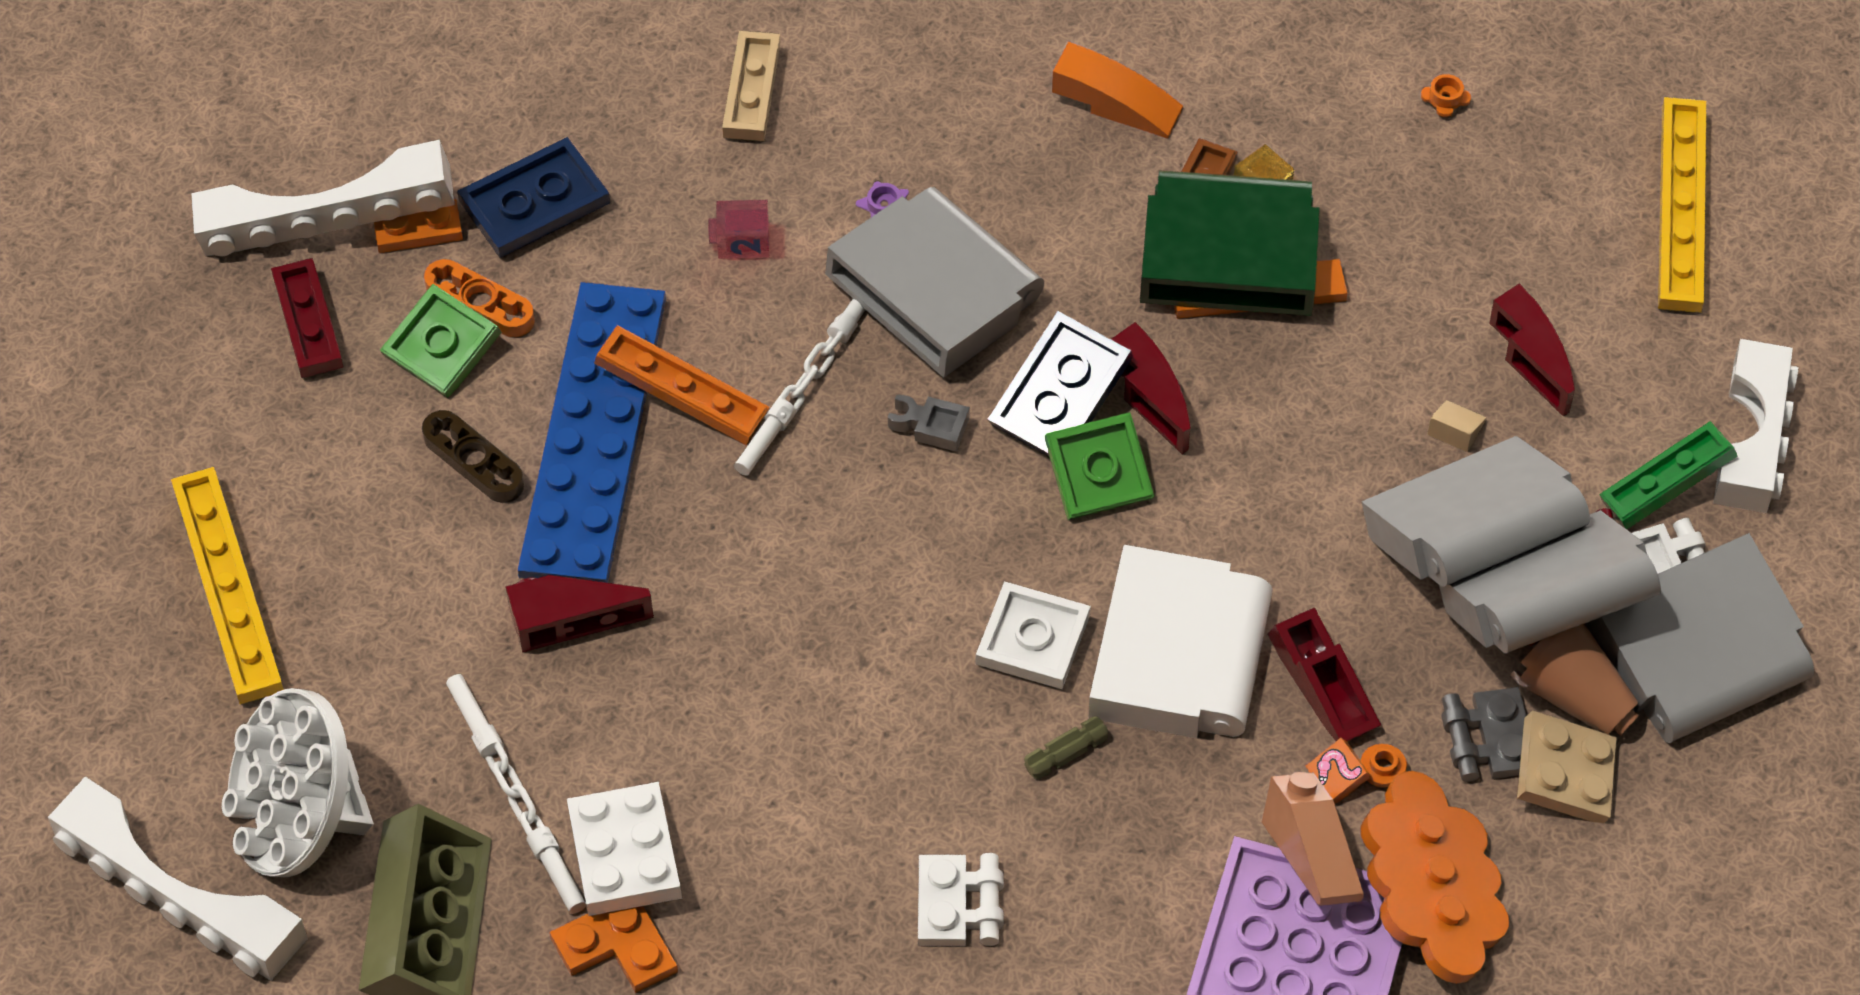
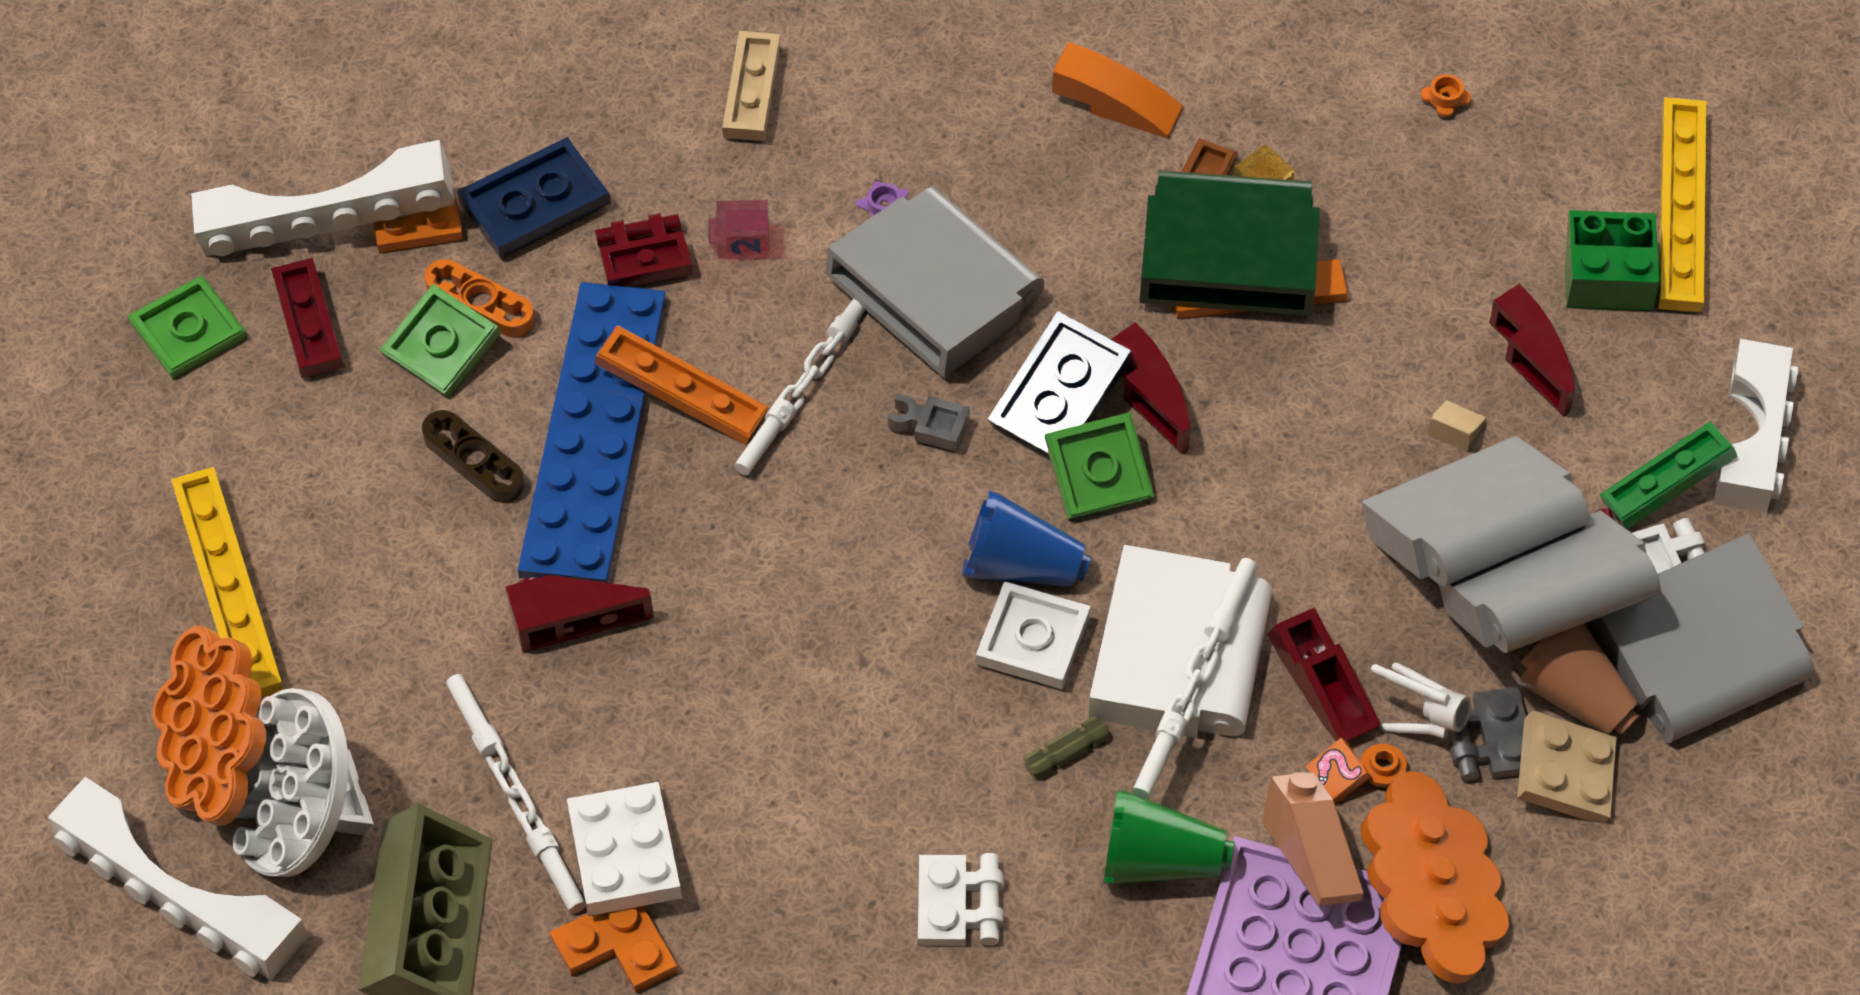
(187, 327): none -> bright green tile
(209, 725): none -> orange plate
(645, 259): none -> dark red plate
(1022, 547): none -> blue cone
(1162, 844): none -> green cone
(1173, 724): none -> white piece
(1442, 706): none -> white plant
(1611, 260): none -> green slope

